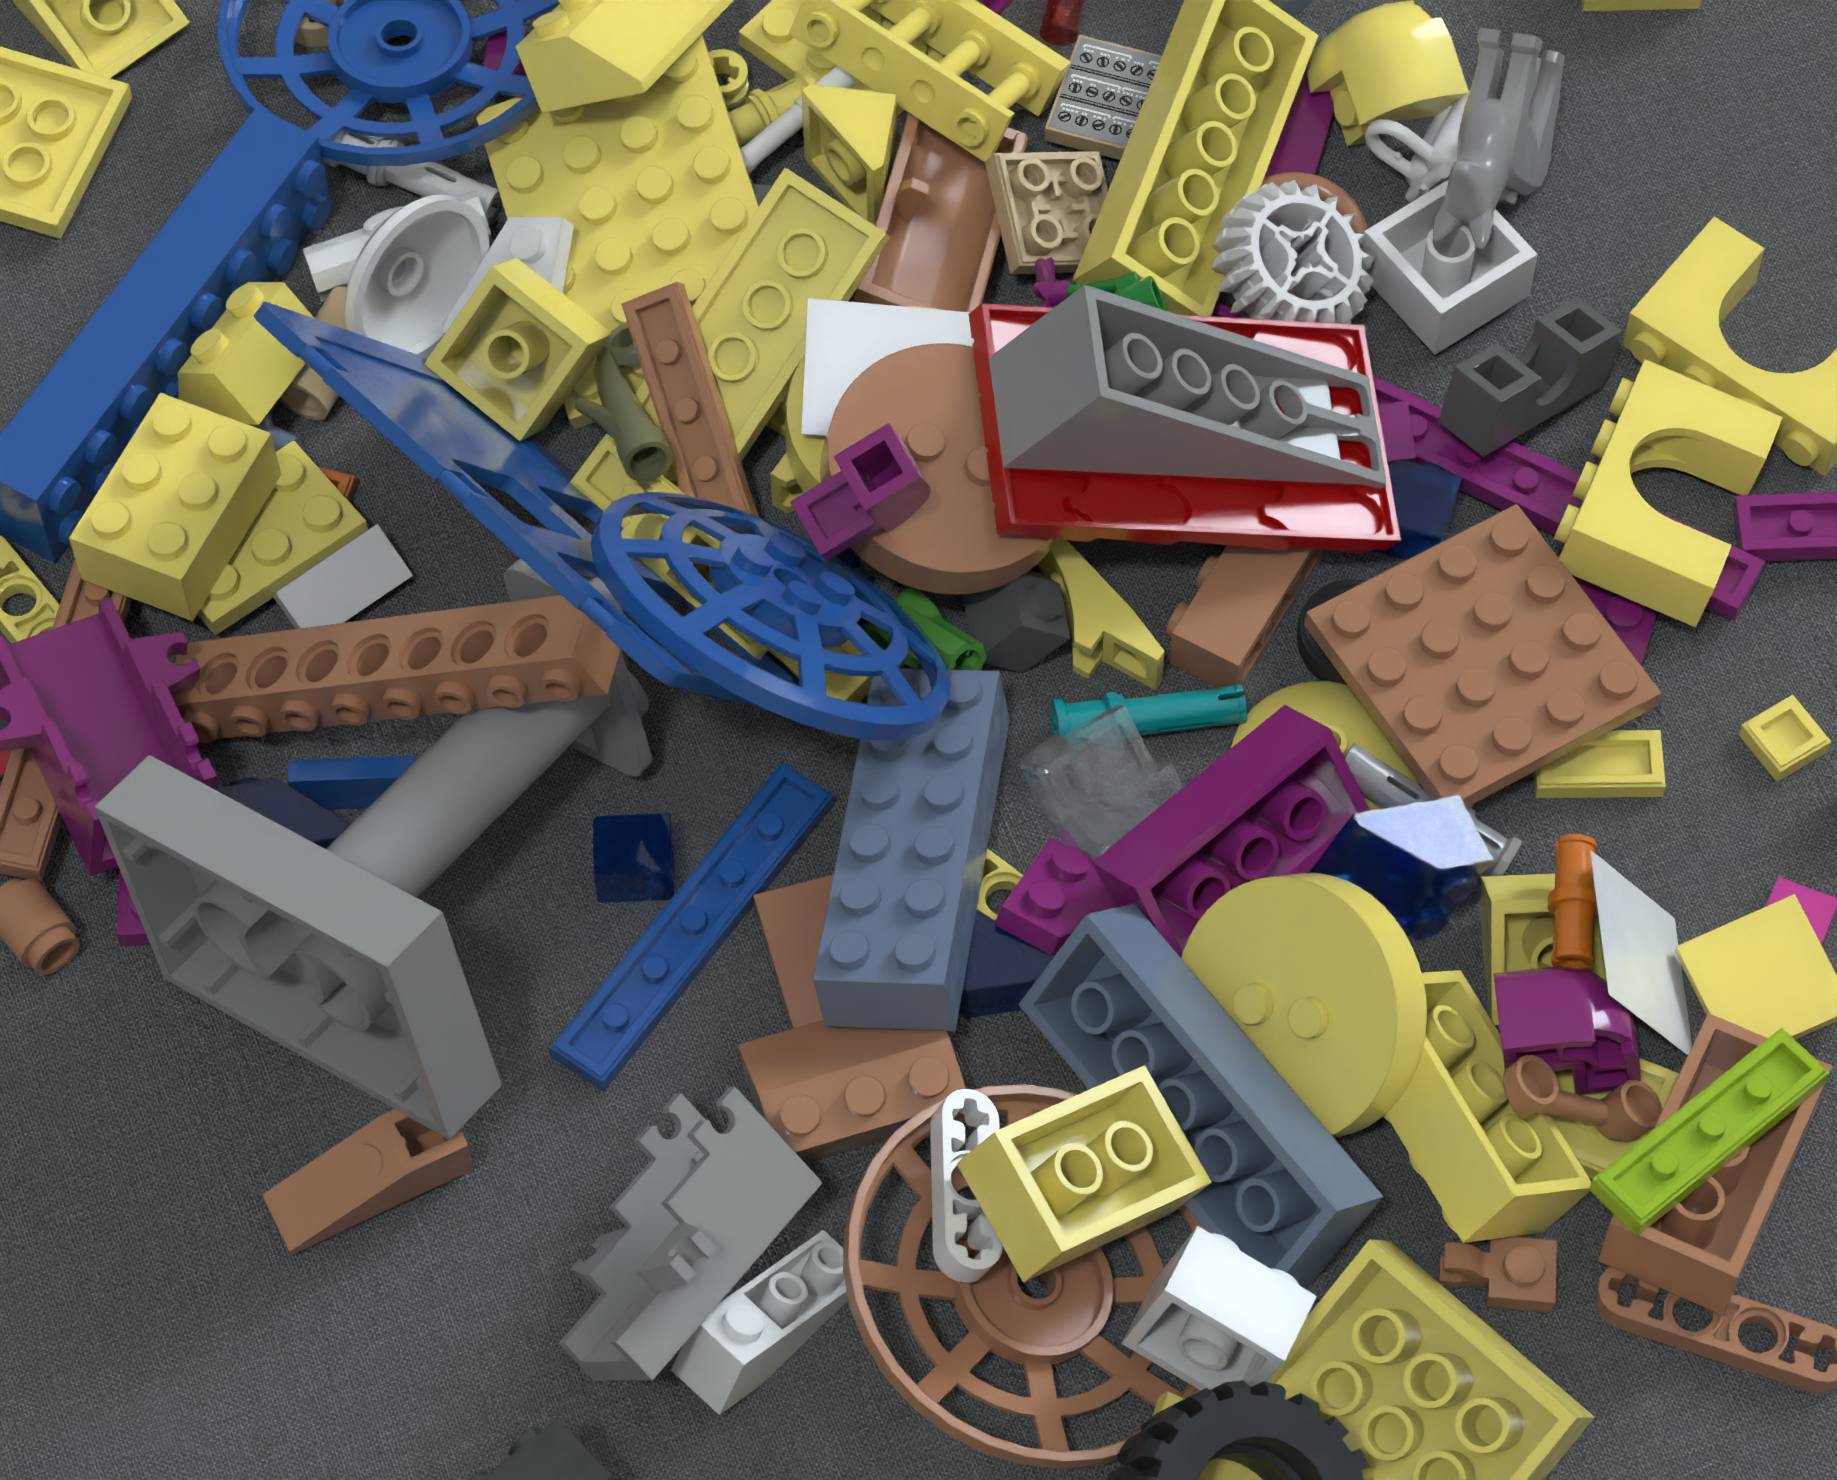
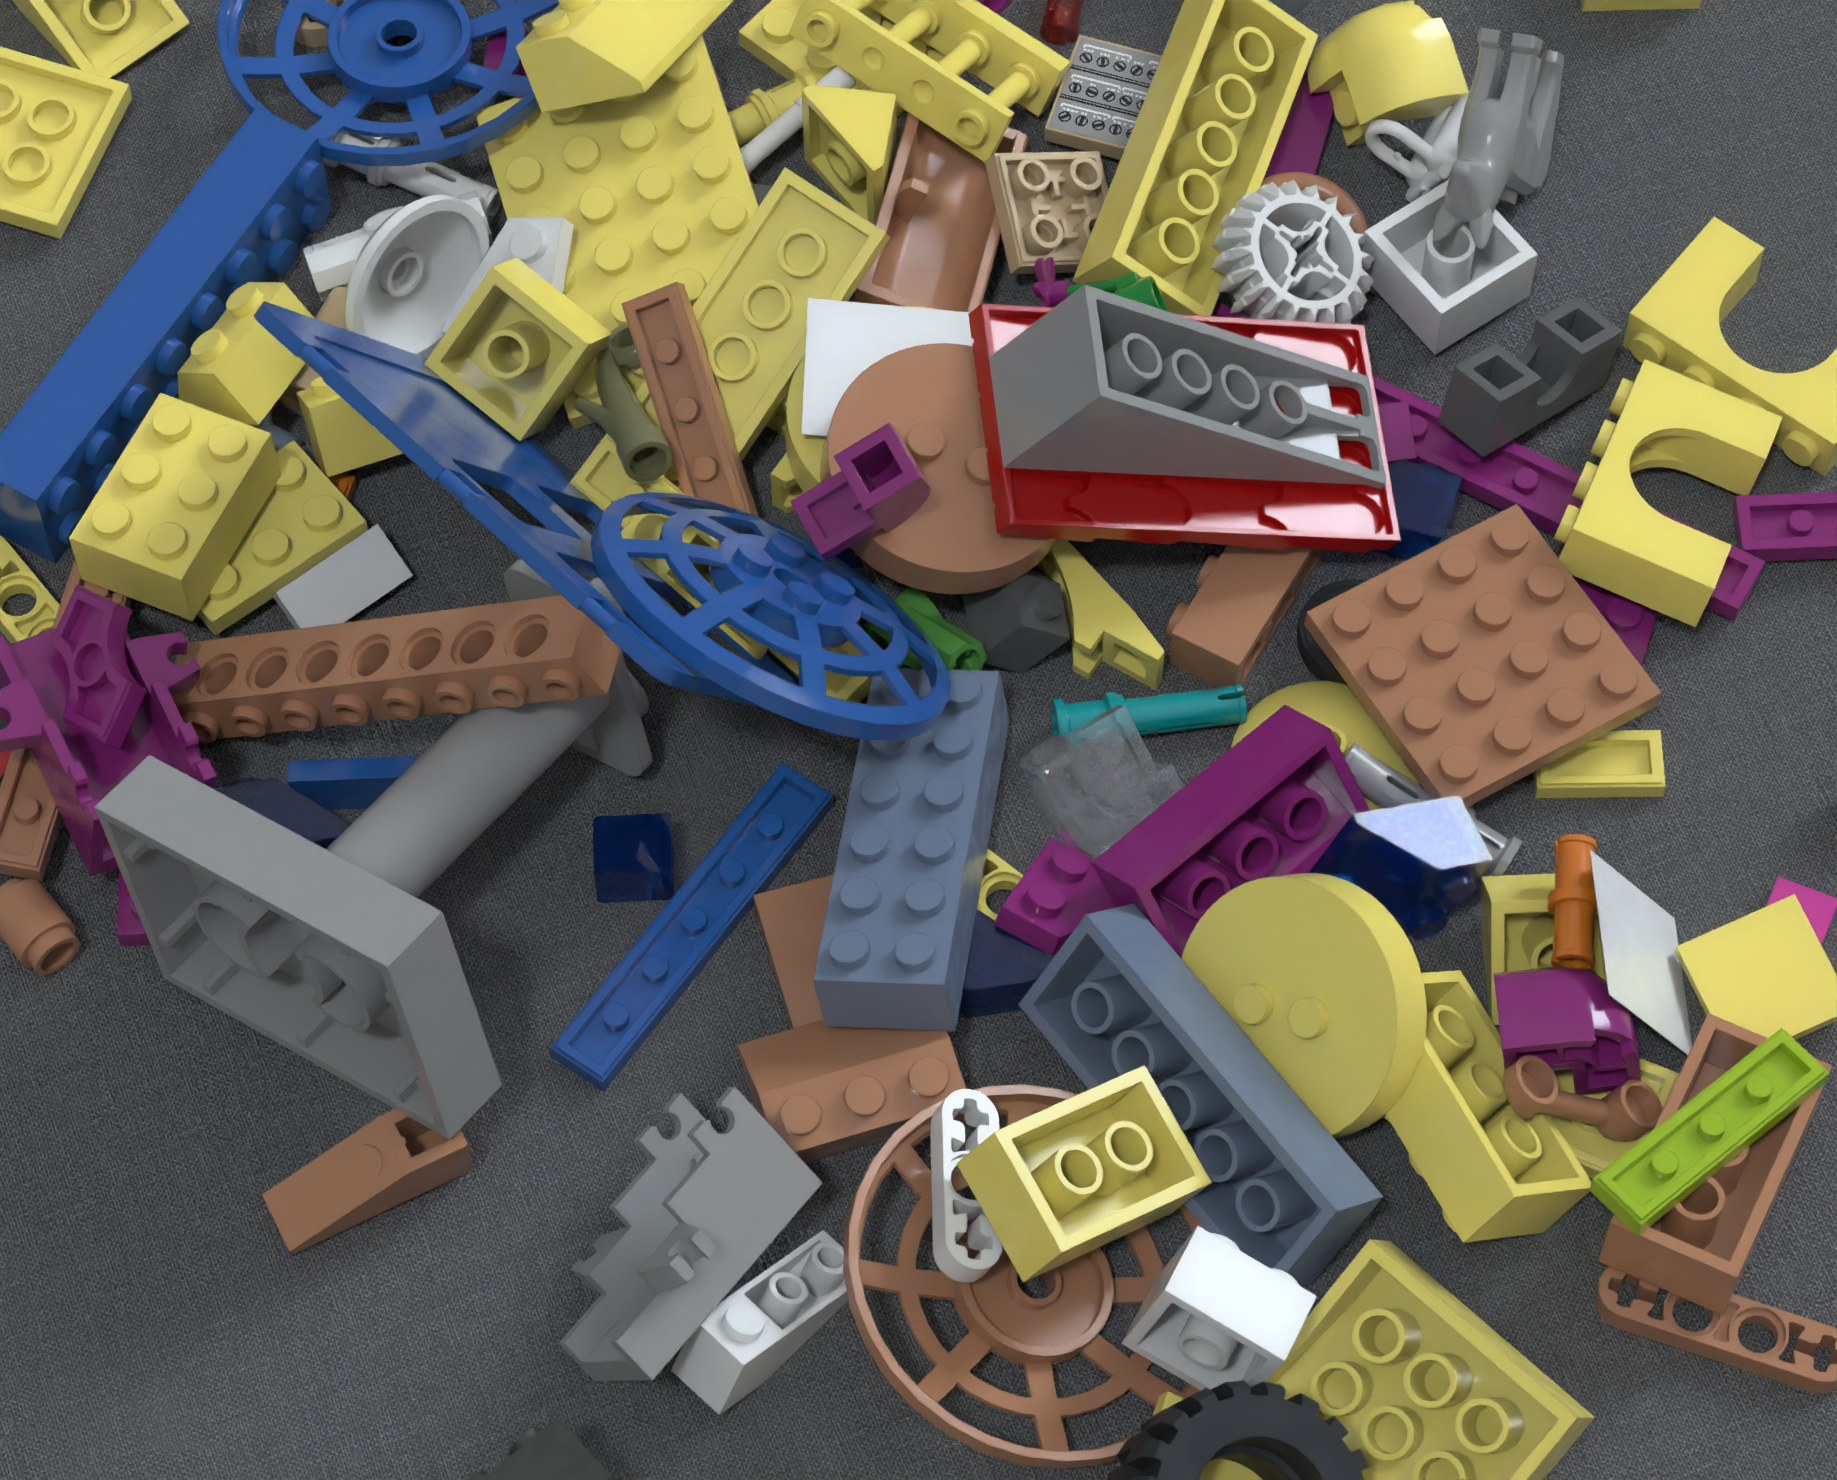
(101, 685): none -> magenta tile
(339, 433): none -> light yellow slope
(734, 65): light yellow bush -> none
(1513, 1271): nougat plate -> none
(1784, 738): light yellow tile -> none

